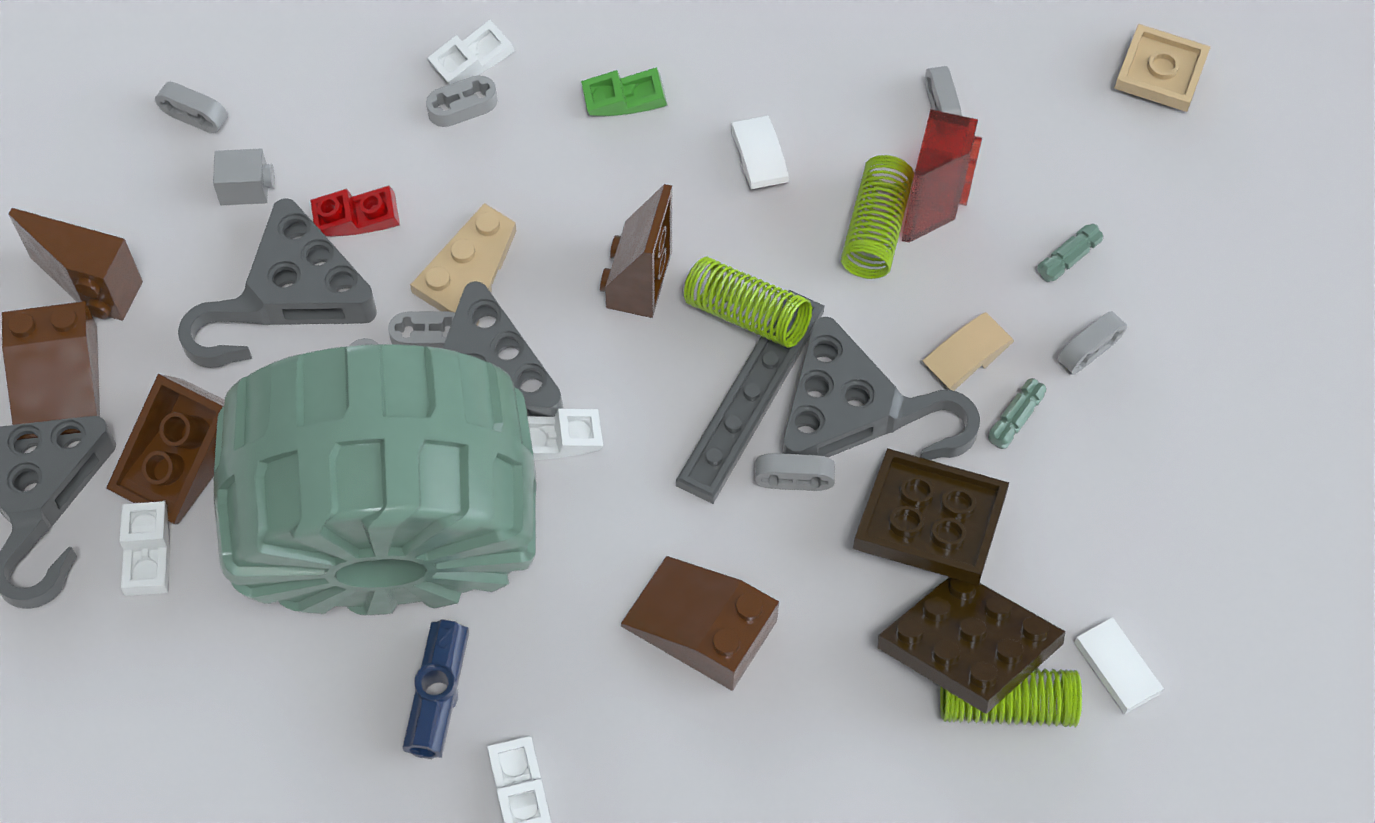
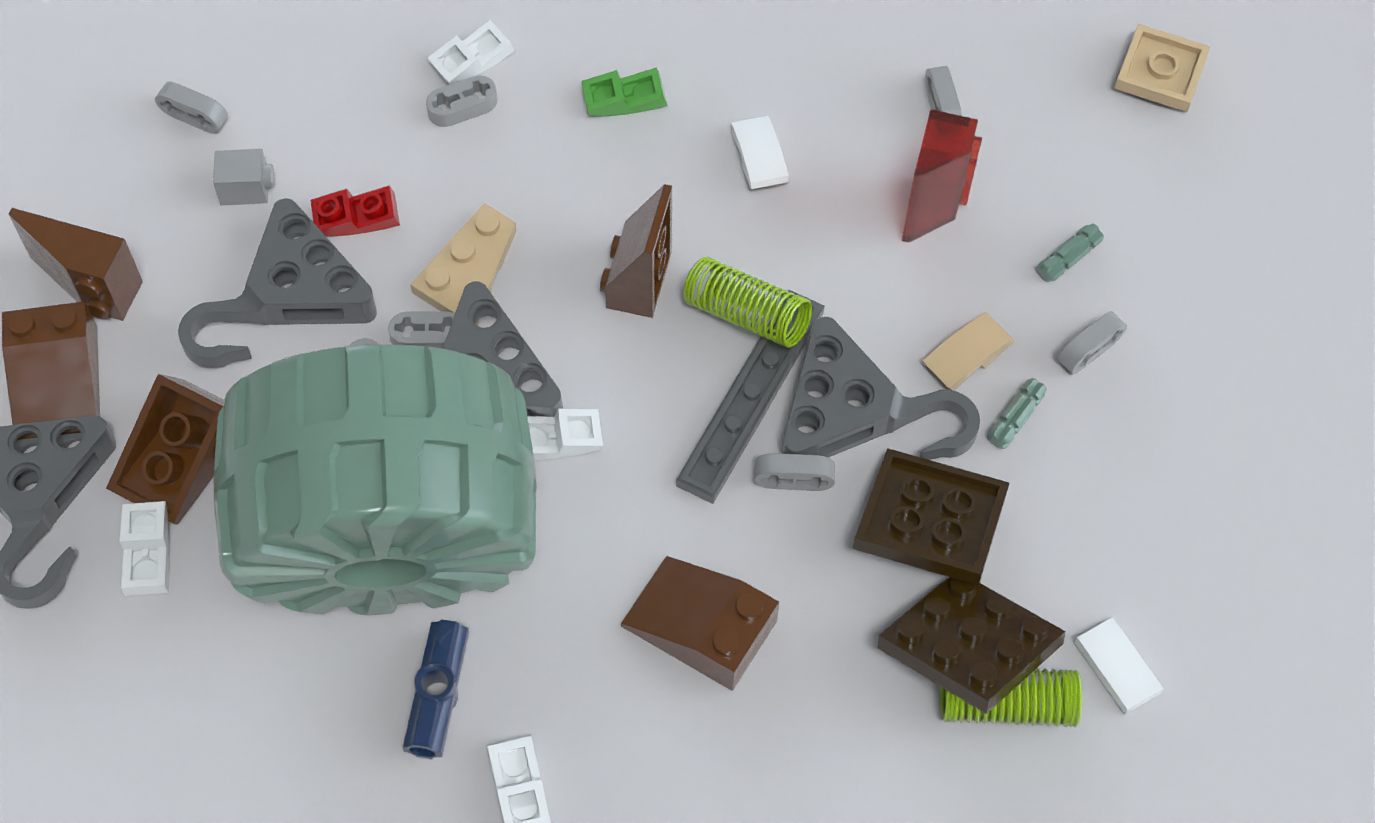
(868, 245): lime piece -> none

